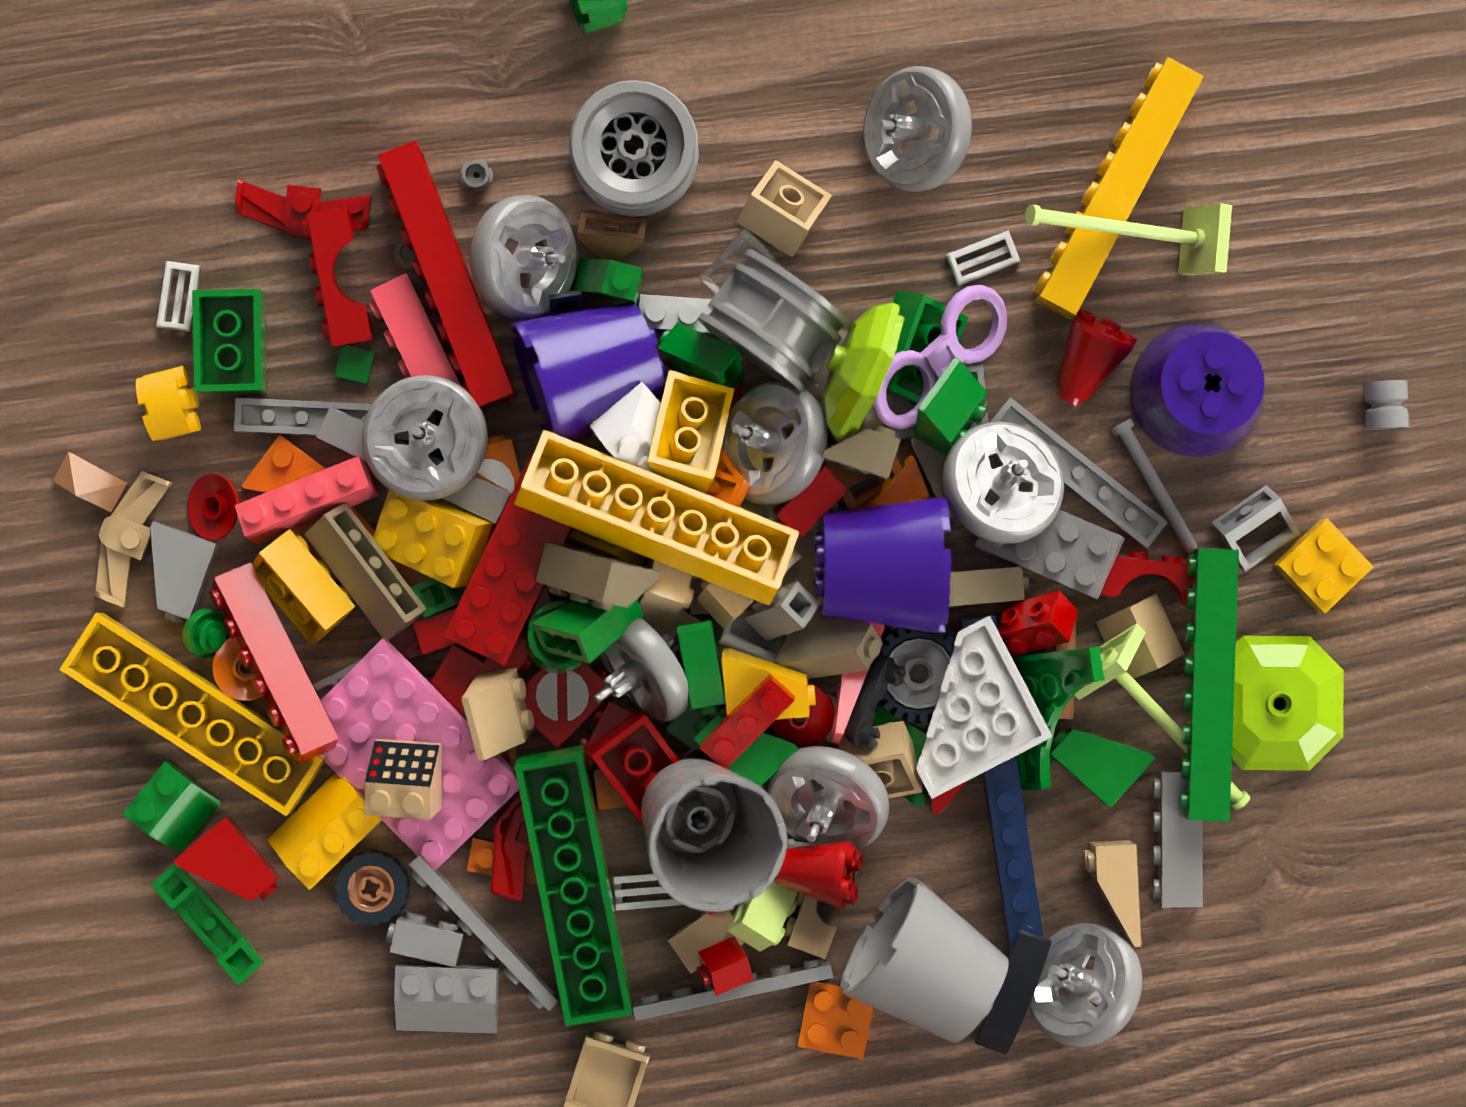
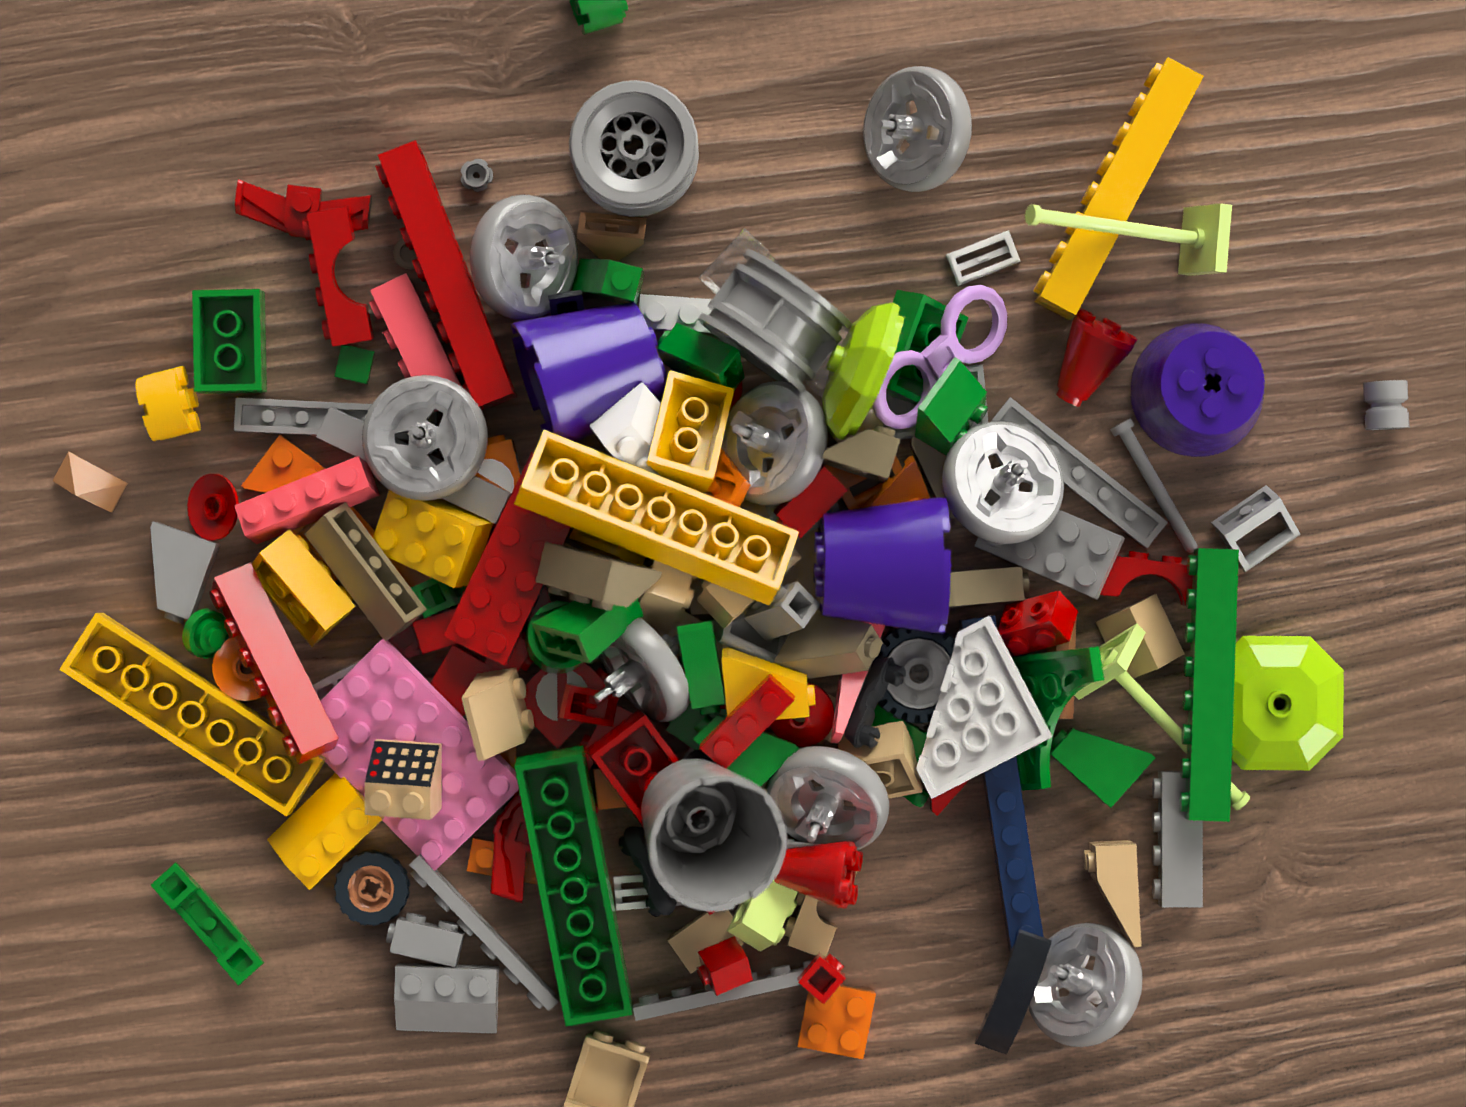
(126, 536): tan plate -> none
(165, 295): white tile -> none
(172, 807): green slope -> none
(230, 861): red slope -> none
(581, 706): none -> red slope
(635, 845): none -> black piece
(783, 208): tan slope -> none
(822, 977): none -> red brick
(925, 965): light grey cone -> none
(1323, 566): yellow brick -> none

